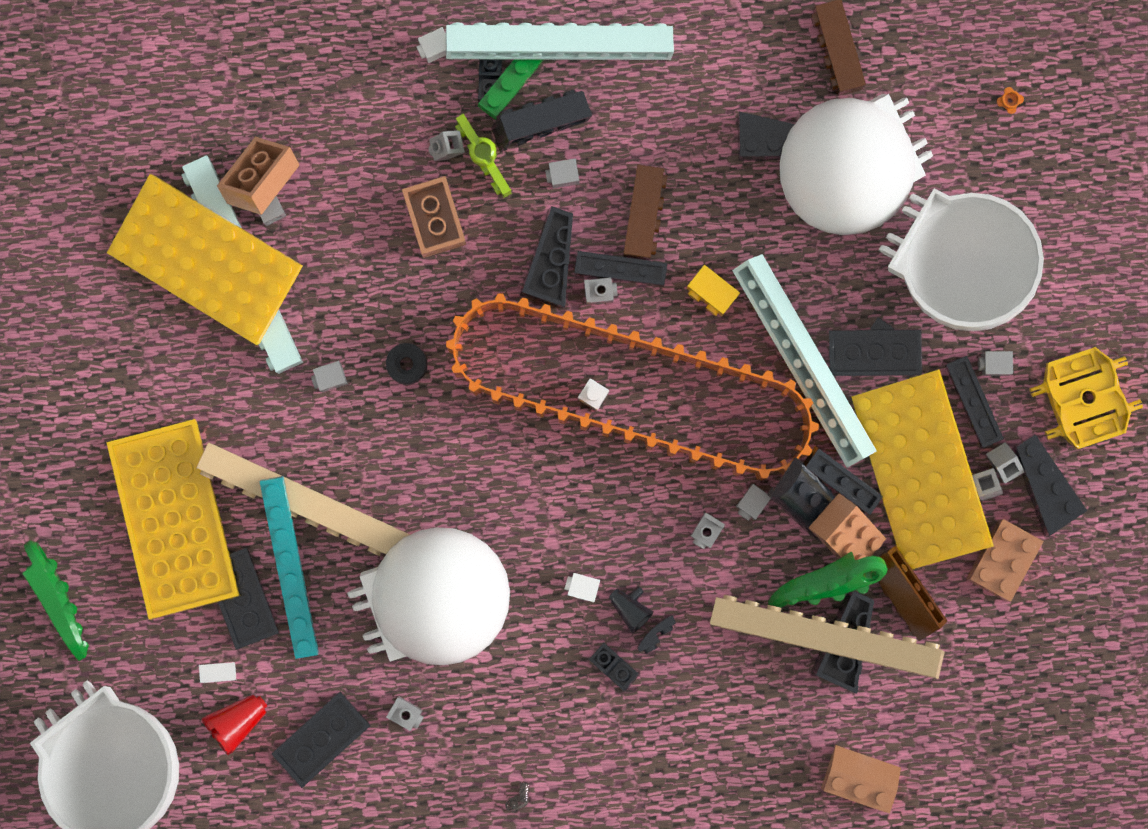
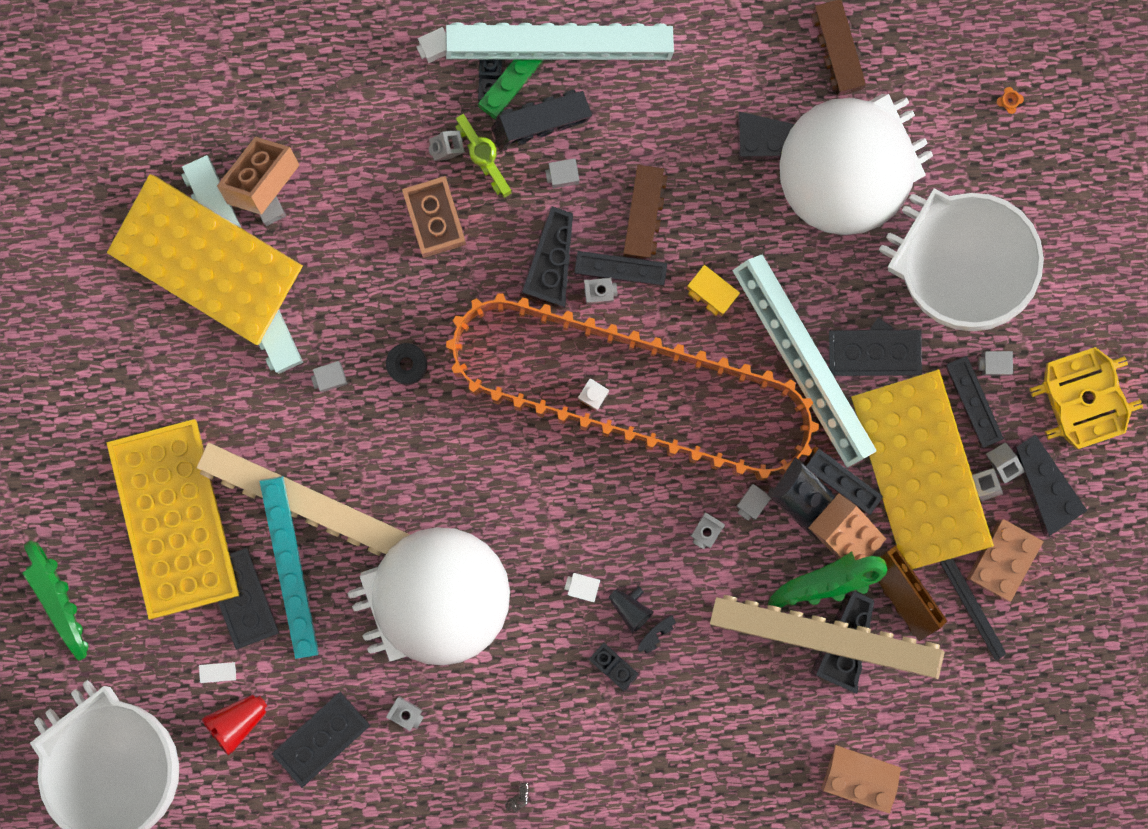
(973, 608): none -> black axle

